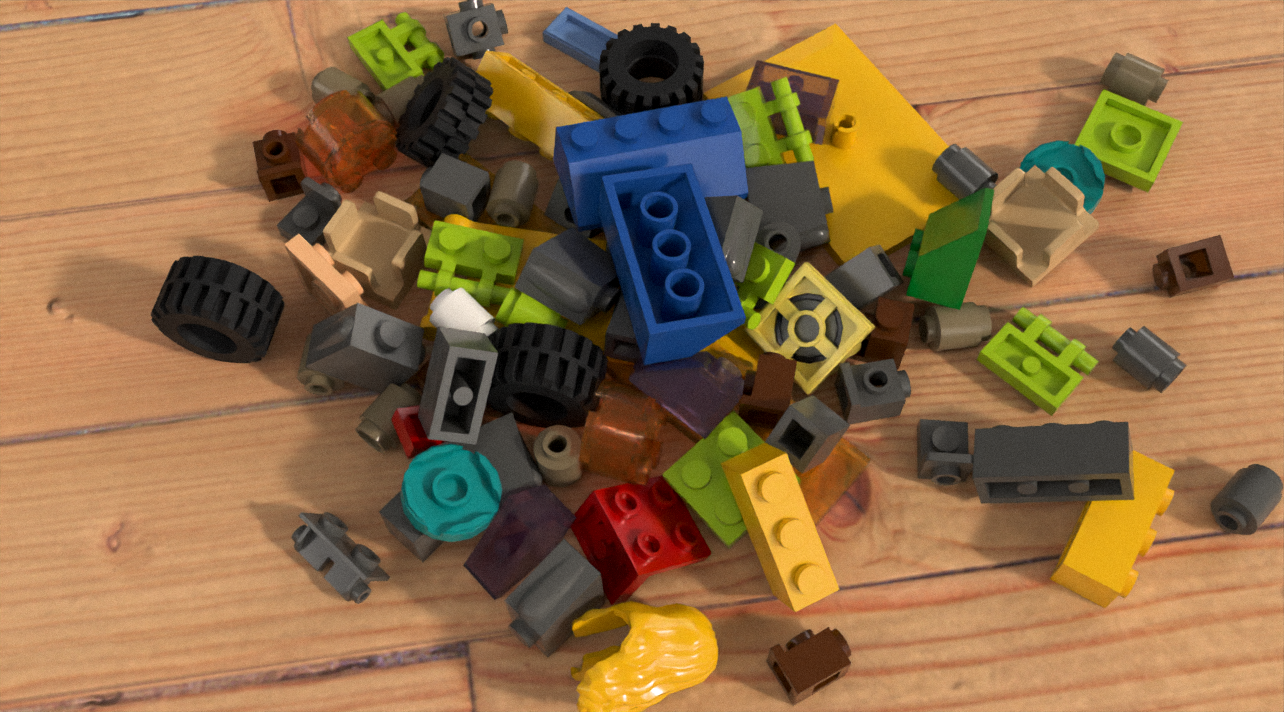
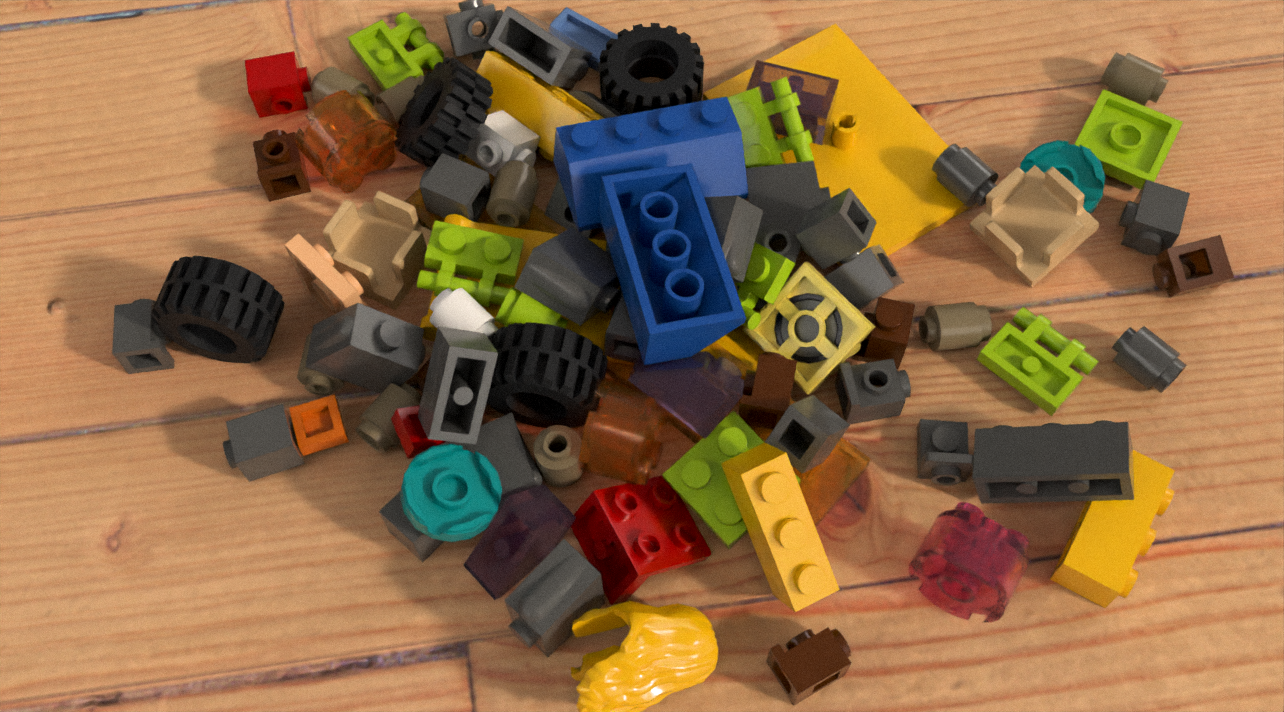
(136, 339): none -> dark grey brick
(262, 443): none -> dark grey brick
(277, 84): none -> red brick
(311, 213): dark grey bracket -> none
(318, 425): none -> orange plate
(354, 563): dark grey hinge -> none
(502, 141): none -> white brick
(540, 48): none -> dark grey torso
(836, 229): none -> dark grey brick
(948, 249): green slope -> none
(970, 563): none -> clear pink brick
(1153, 218): none -> dark grey brick
(1247, 499): dark grey brick -> none

